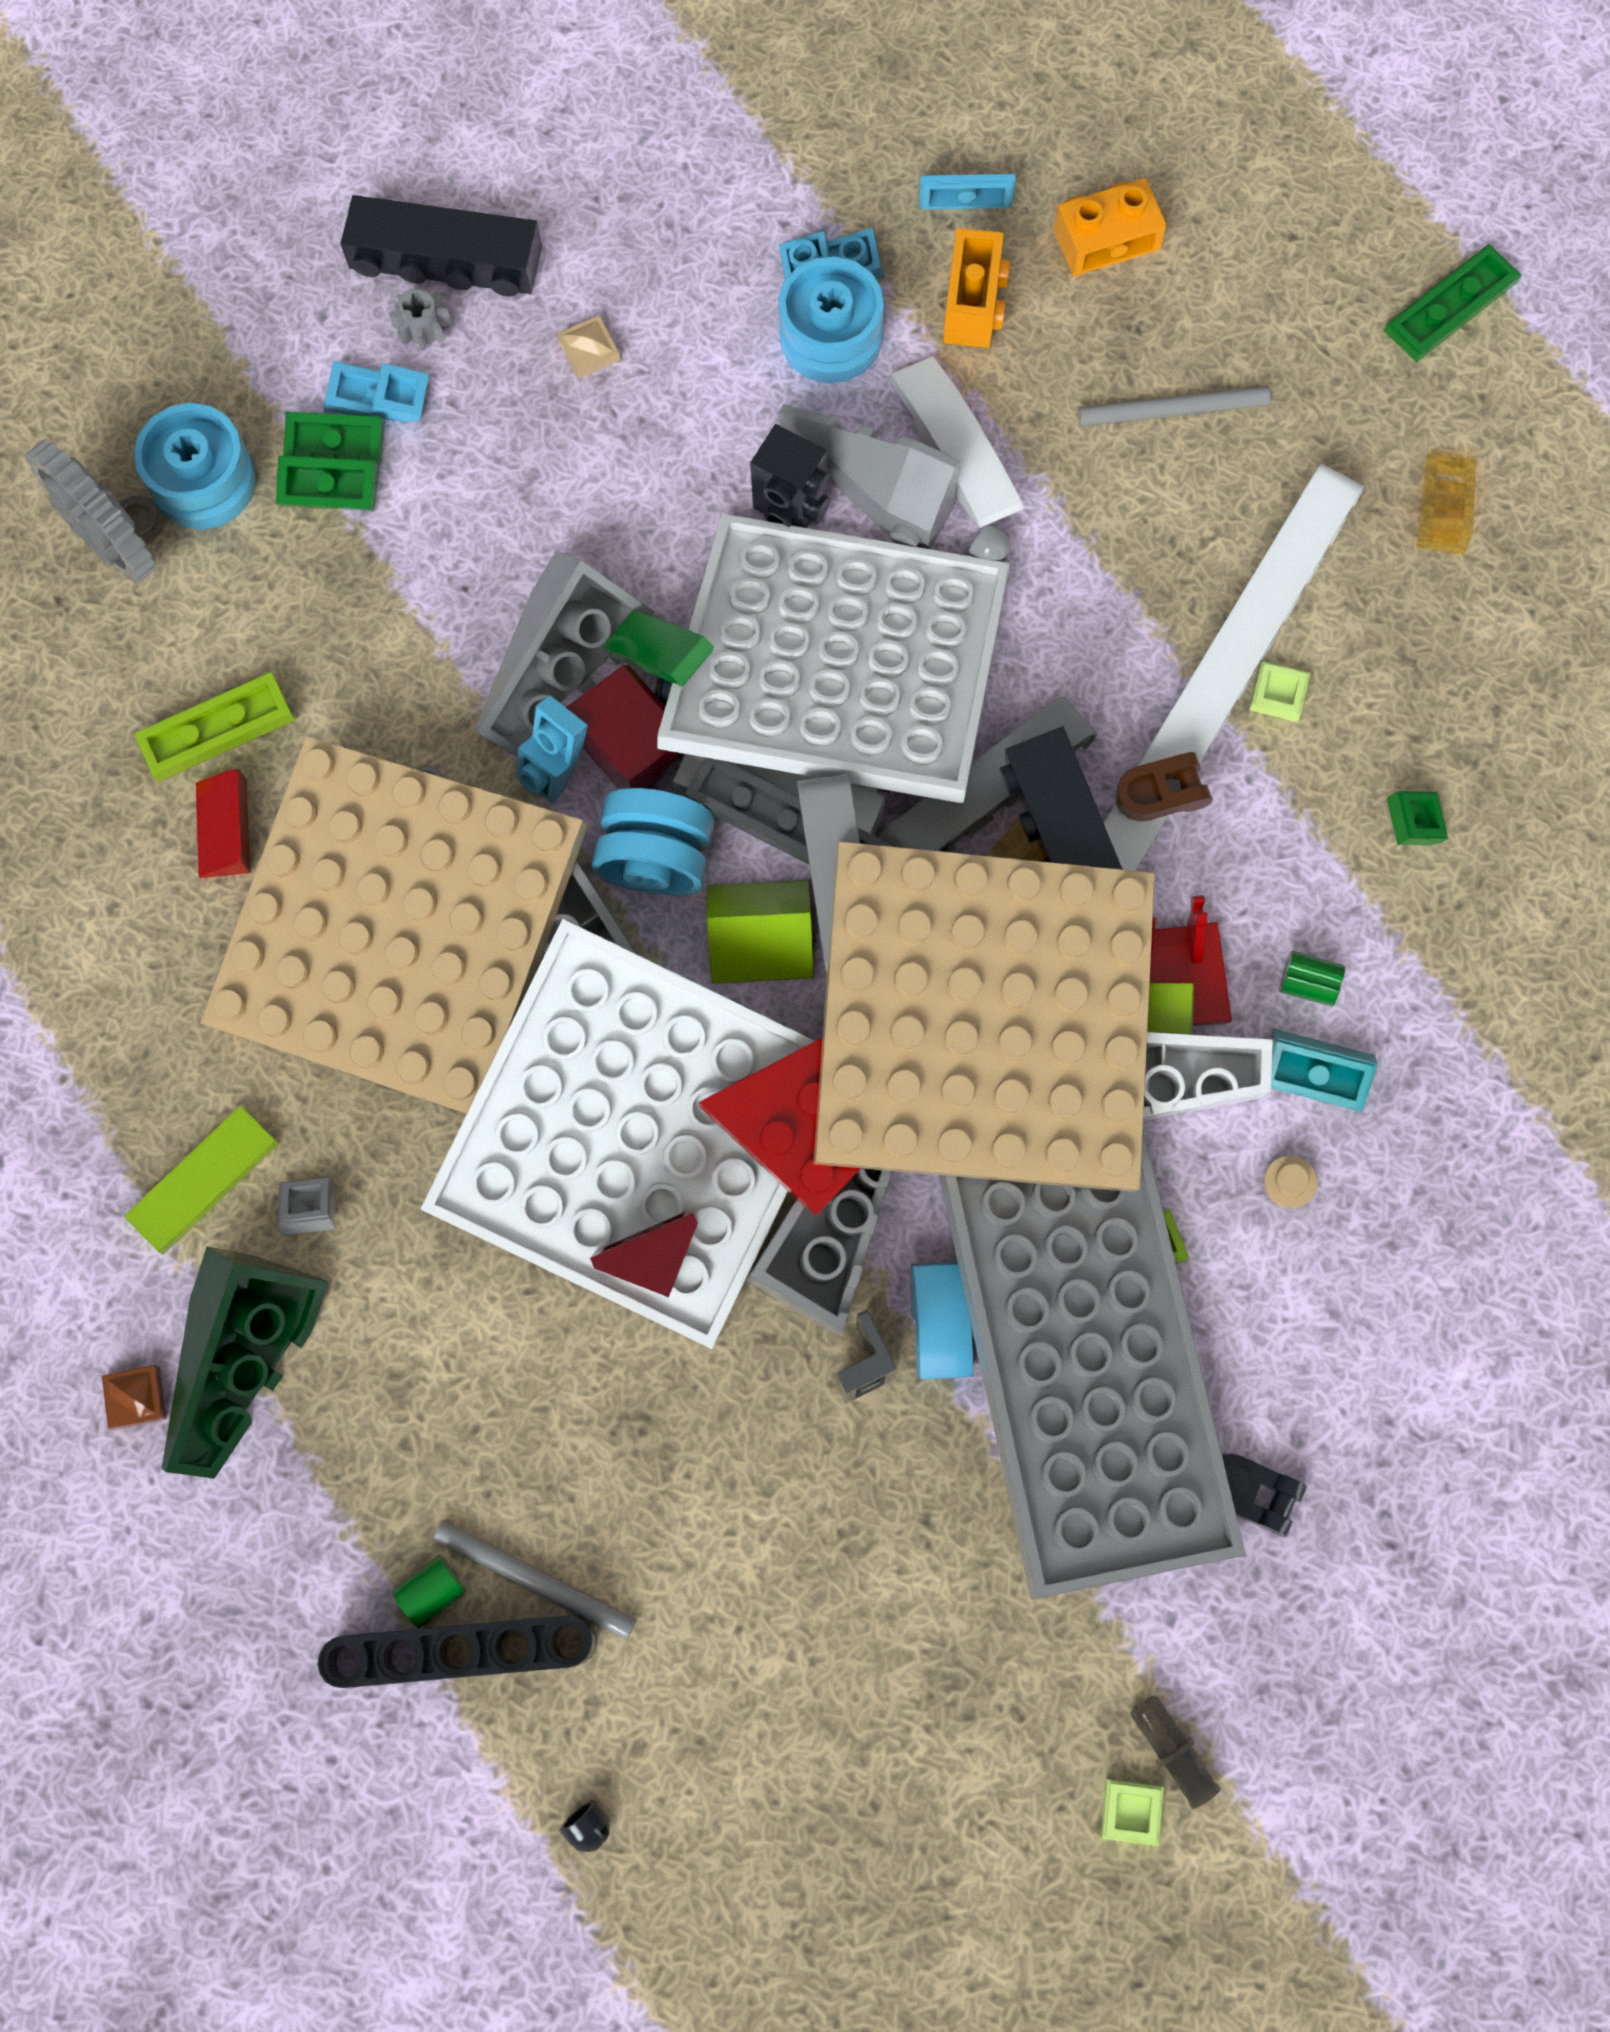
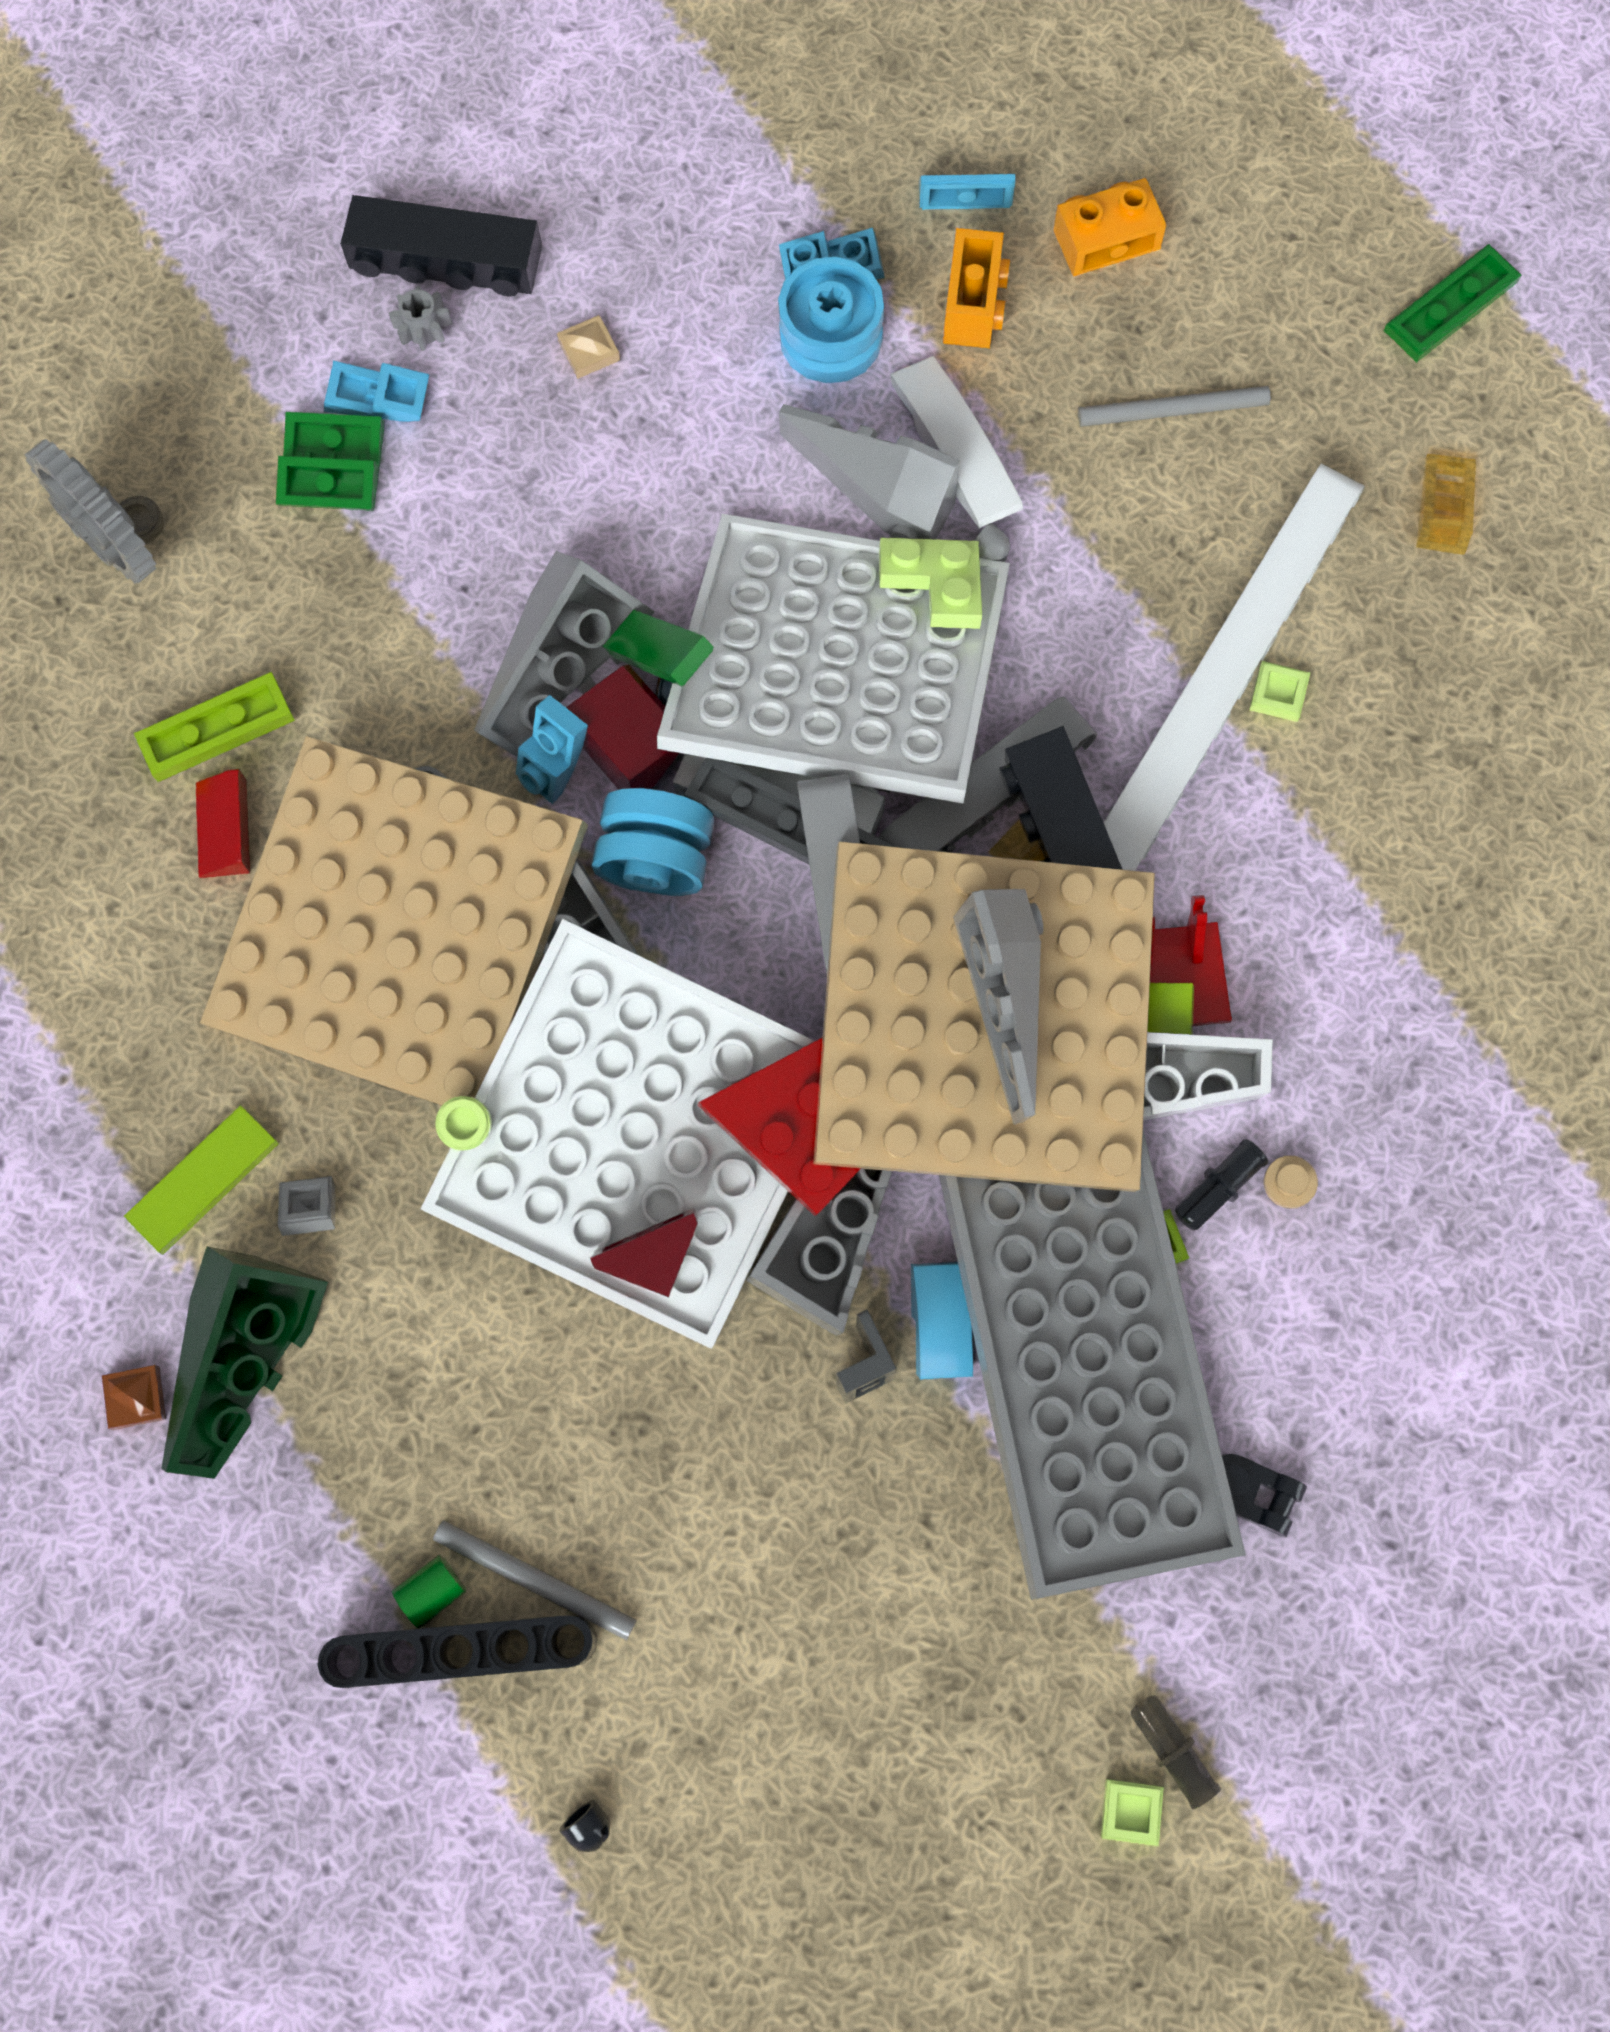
(195, 466): medium azure wheel -> none
(463, 1123): none -> yellowish green tile
(759, 931): lime slope -> none
(790, 479): black brick -> none
(944, 568): none -> yellowish green plate
(1003, 959): none -> light grey wedge
(1147, 796): reddish brown plate -> none
(1221, 1185): none -> black axle
(1312, 978): green piece -> none
(1321, 1070): teal slope -> none
(1417, 818): green tile -> none

